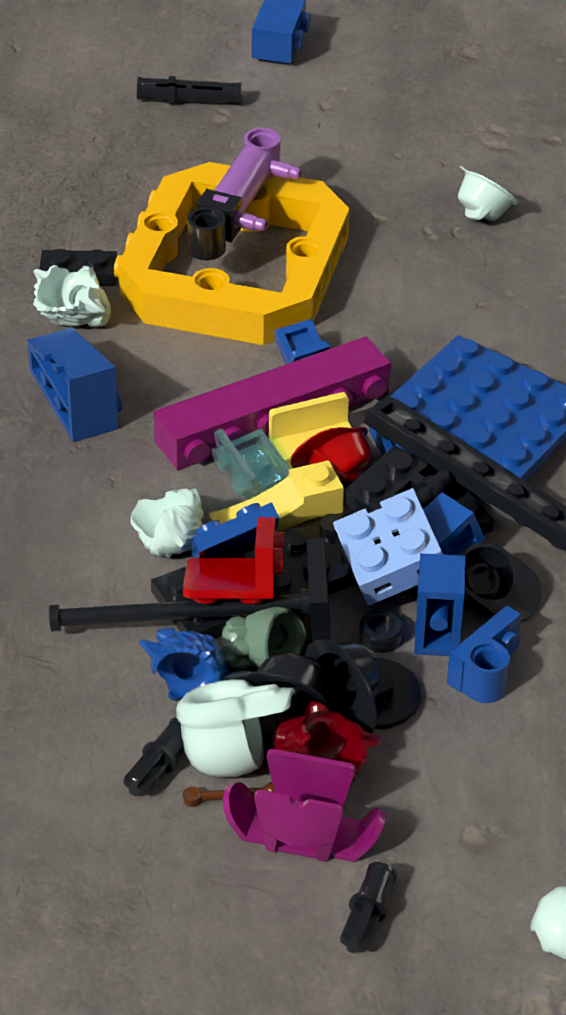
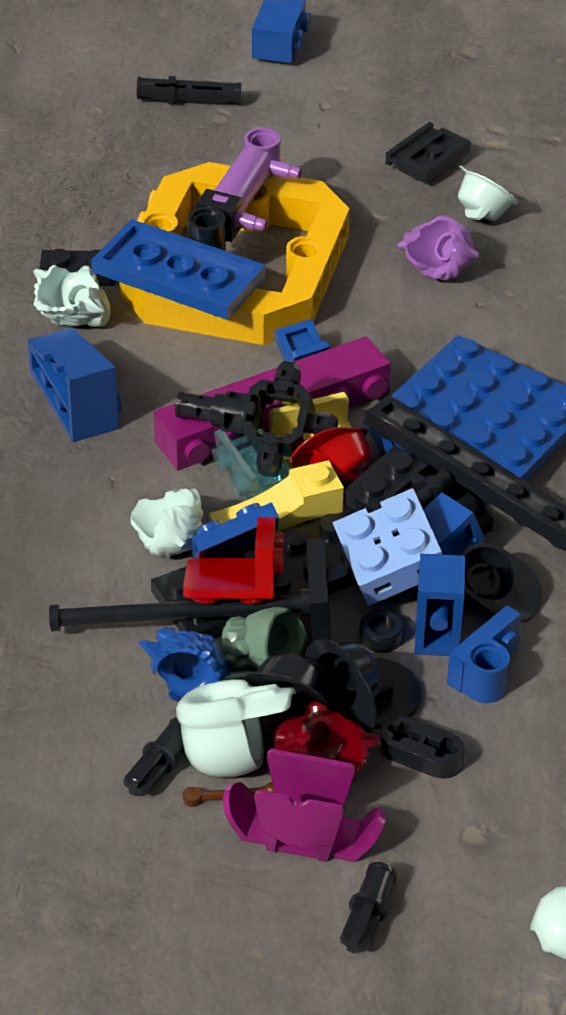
(179, 269): none -> blue plate
(242, 415): none -> black piece
(422, 747): none -> black beam
(428, 152): none -> black plate
(439, 248): none -> medium lavender hair

